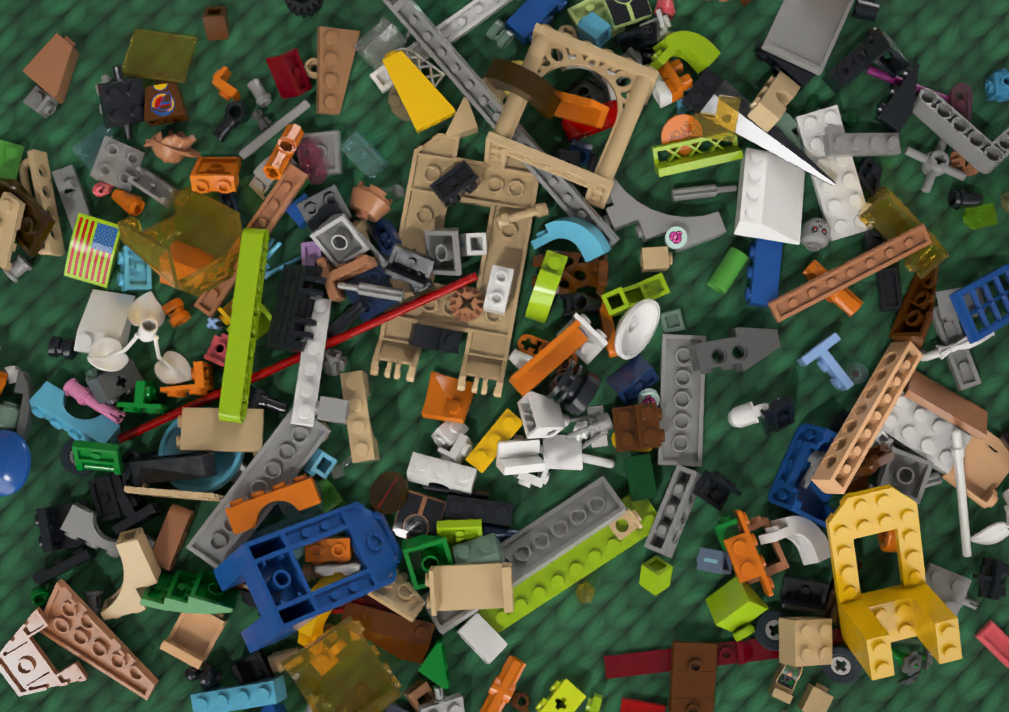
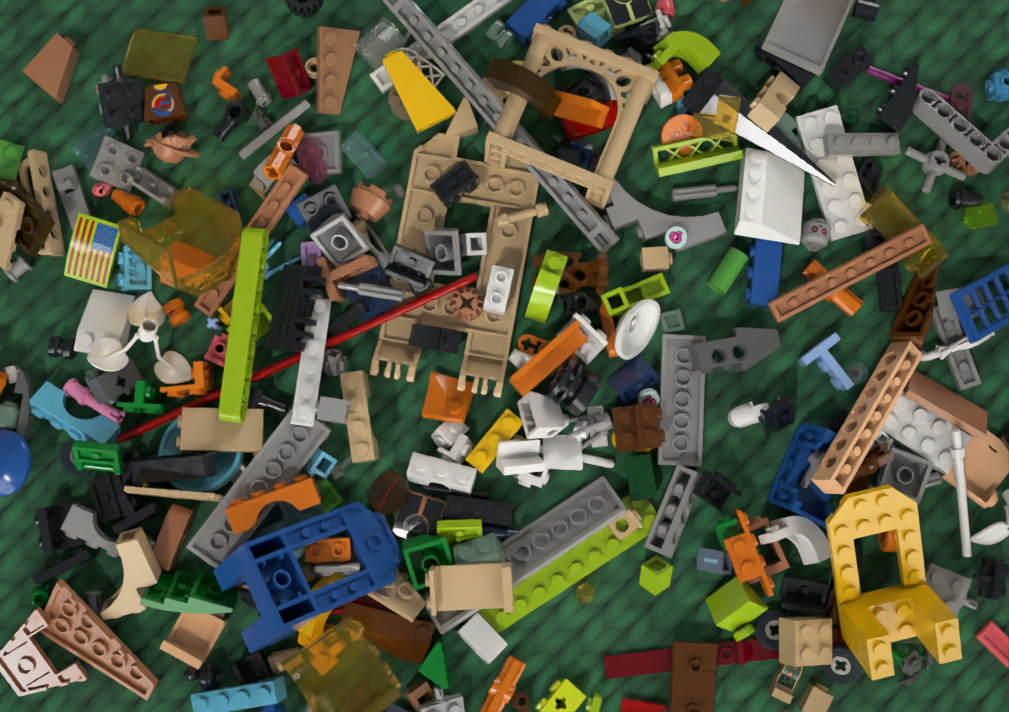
(41, 102): light grey bracket -> none
(216, 174): orange plate -> none
(385, 236): dark blue plate -> none
(579, 231): medium azure arch -> none
(879, 43): black torso -> none

